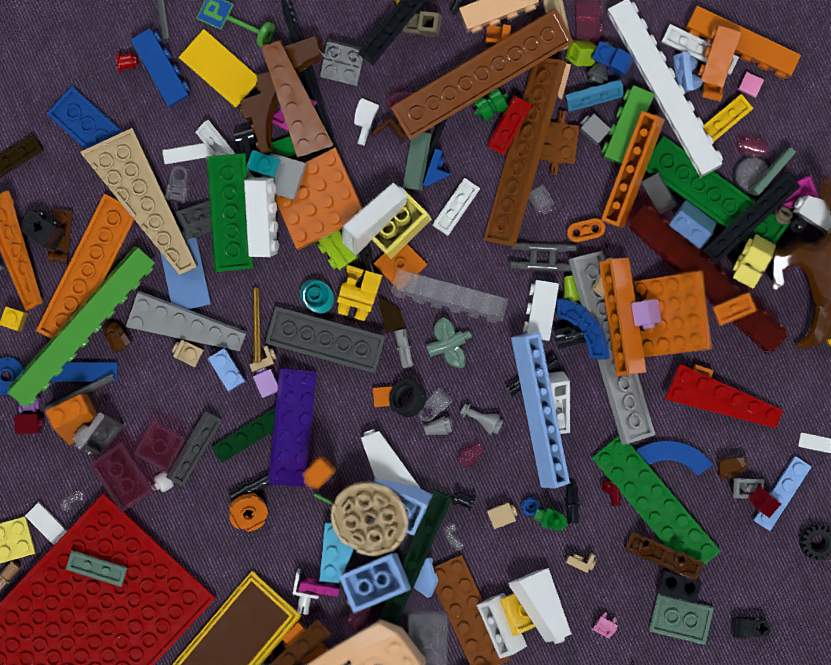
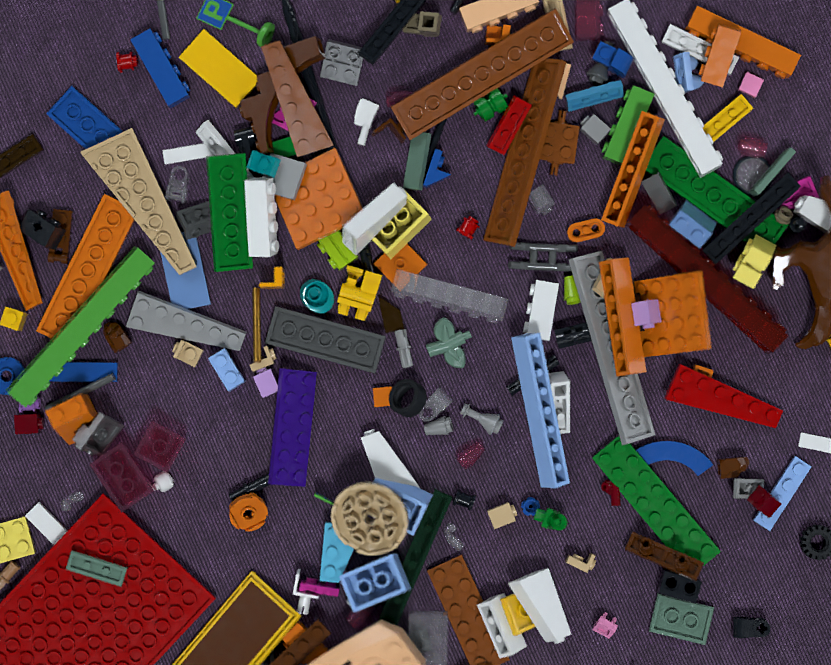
(194, 448): dark grey plate -> none
(245, 437): dark green plate -> none
(279, 280): none -> light orange panel
(318, 472): orange brick -> none
(427, 579): light blue tile -> none
(456, 206): white tile -> none
(468, 227): none -> red brick
(572, 504): black axle -> none
(581, 53): lime panel -> none
(581, 317): blue tile -> none
(712, 92): orange plate -> none
(734, 309): orange plate -> none

